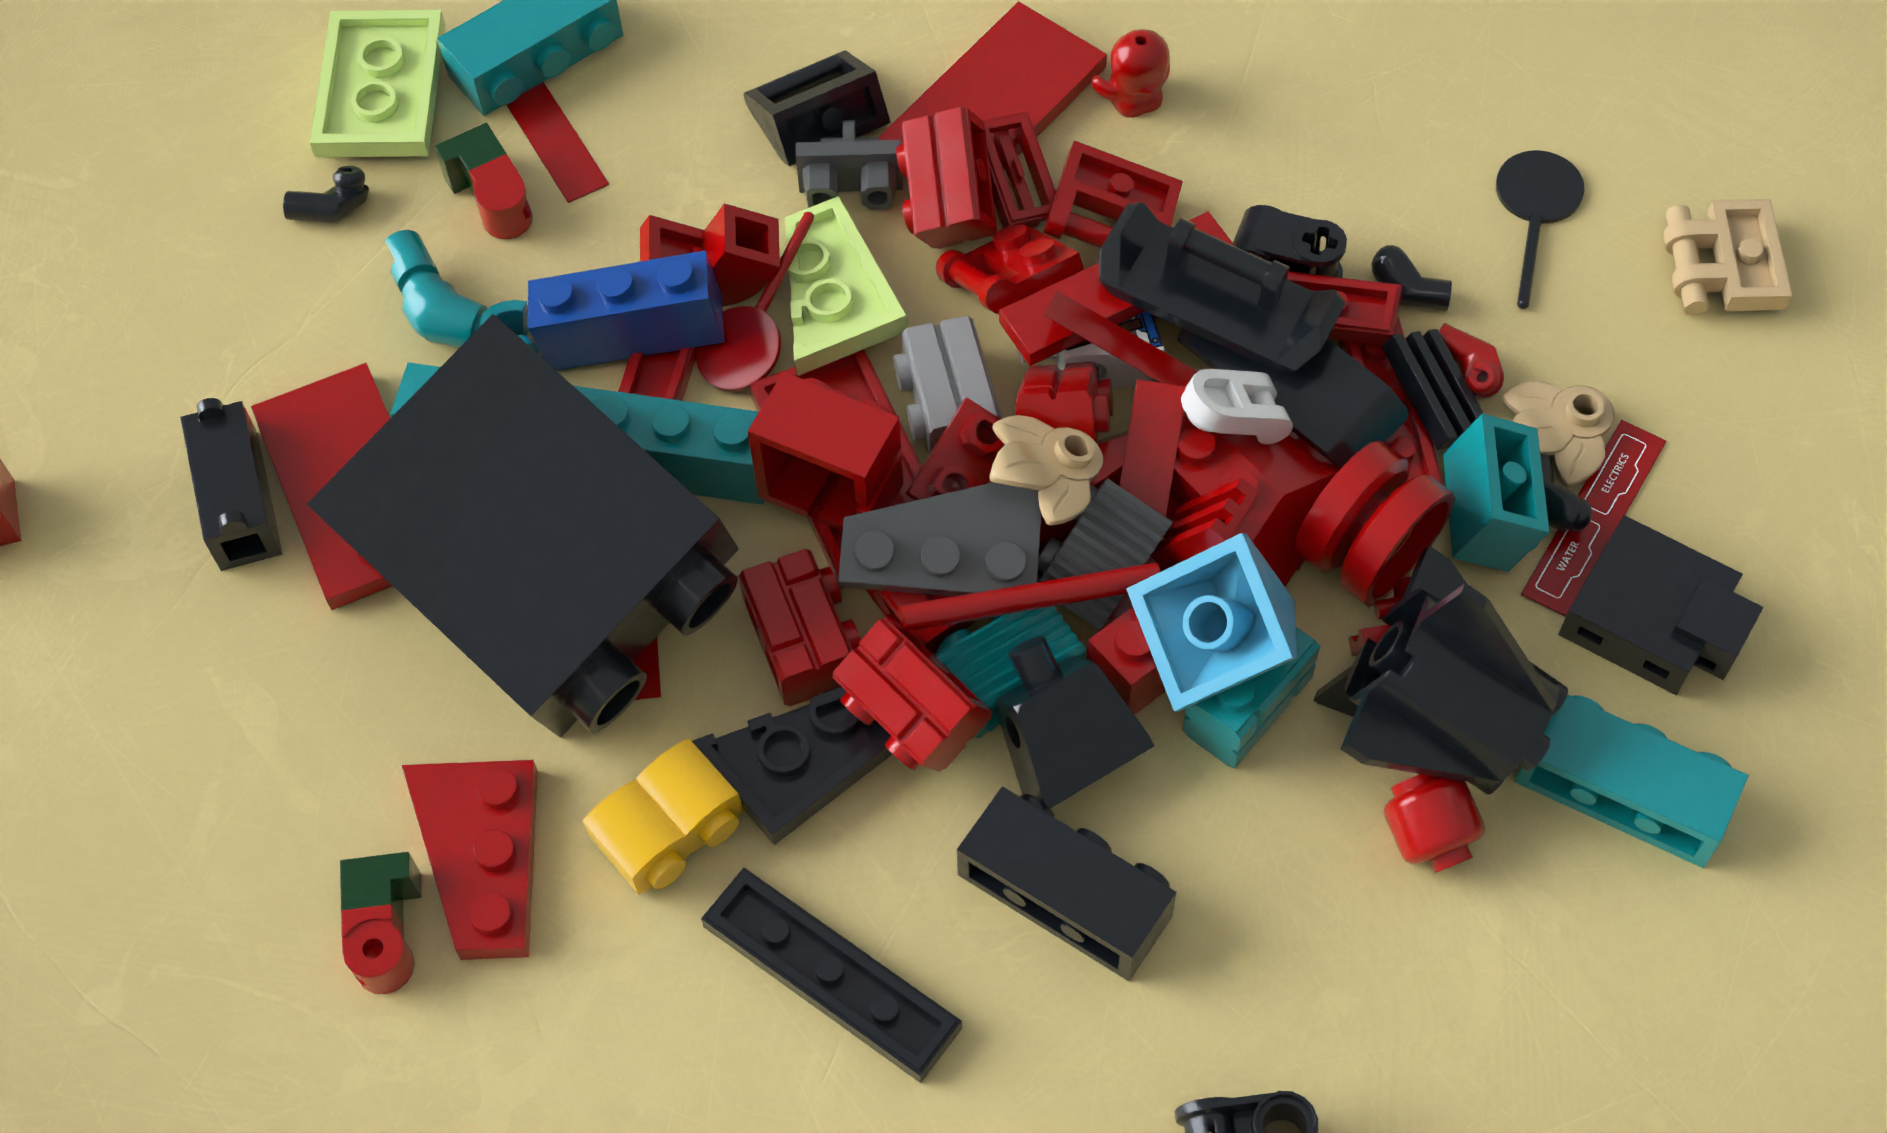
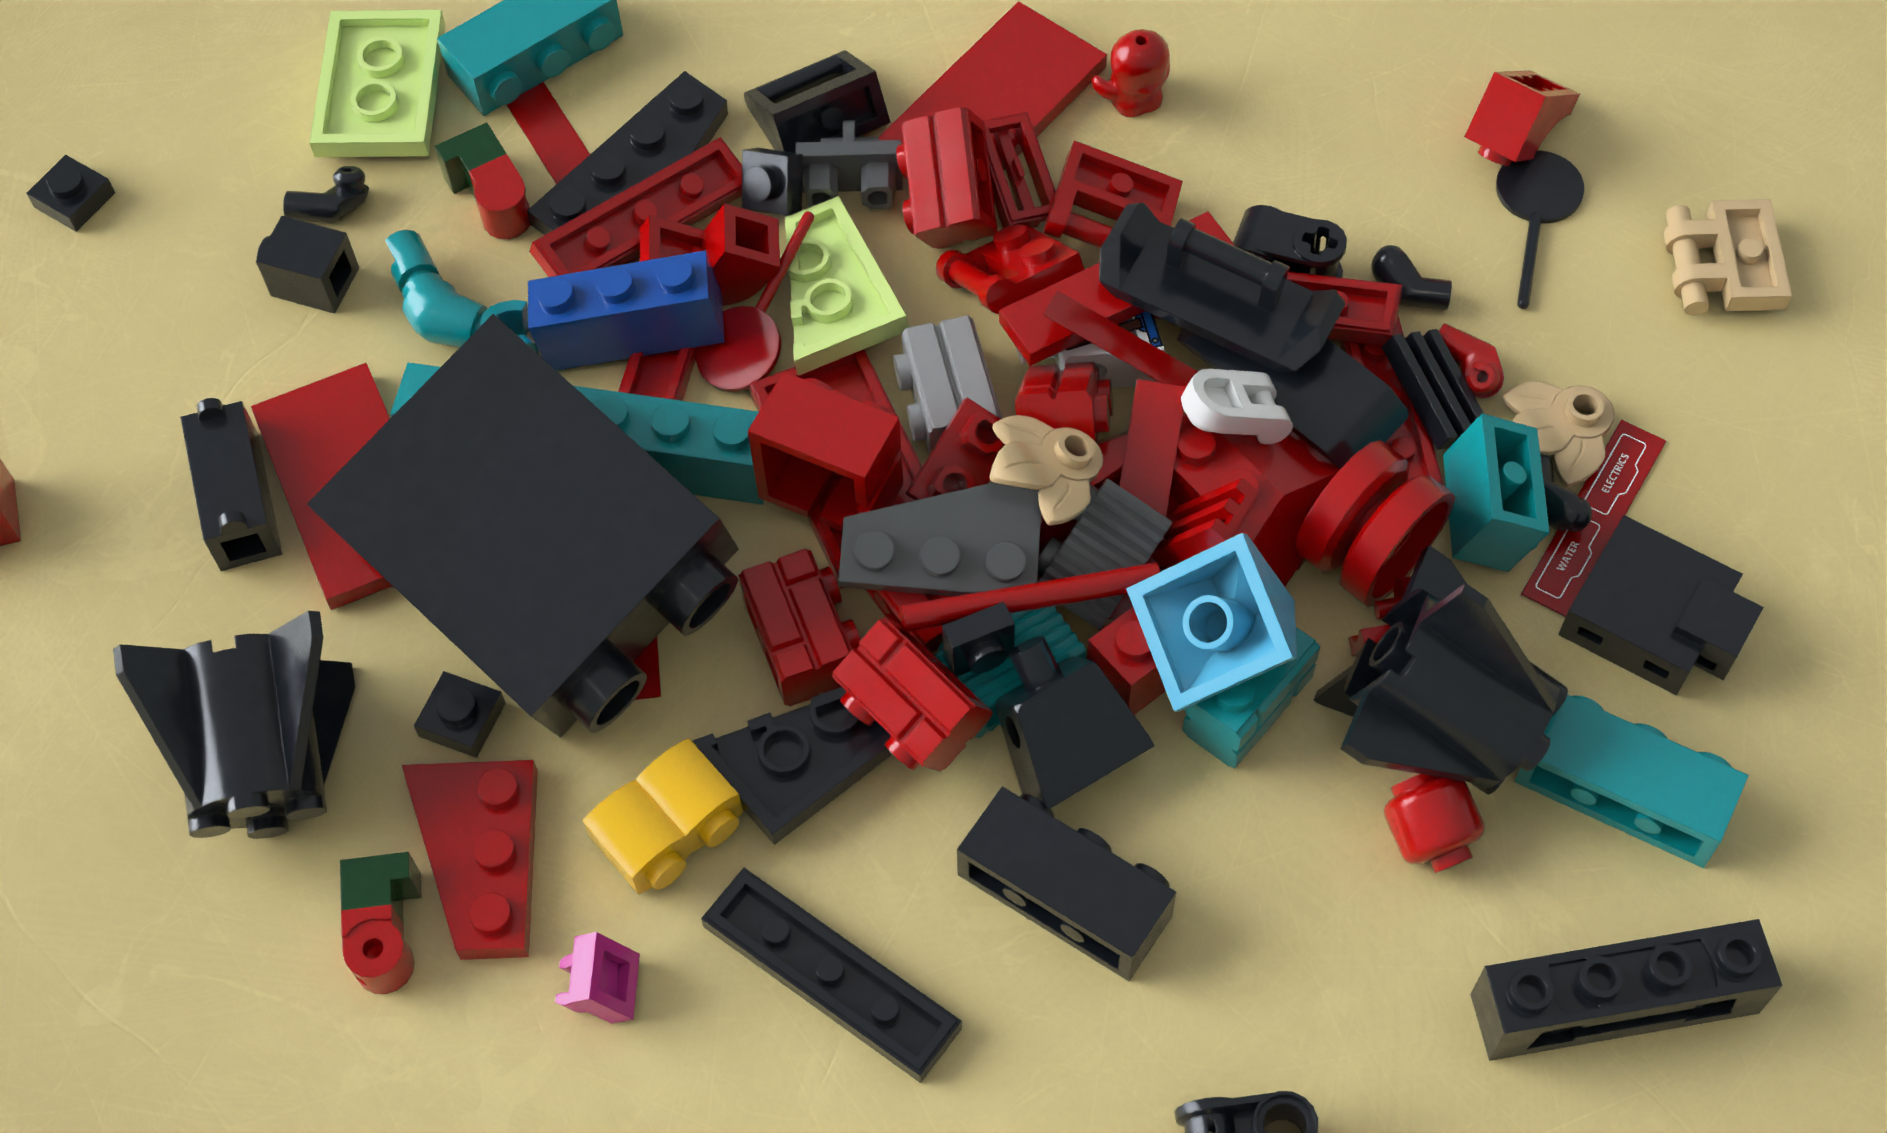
(70, 193): none -> black plate
(244, 724): none -> black brick
(307, 264): none -> black brick
(460, 714): none -> black plate
(601, 978): none -> dark pink tile
(611, 230): none -> red tile
(658, 135): none -> black wing
(772, 181): none -> black plate
(979, 640): none -> black plate
(1518, 115): none -> red arch
(1624, 989): none -> black brick

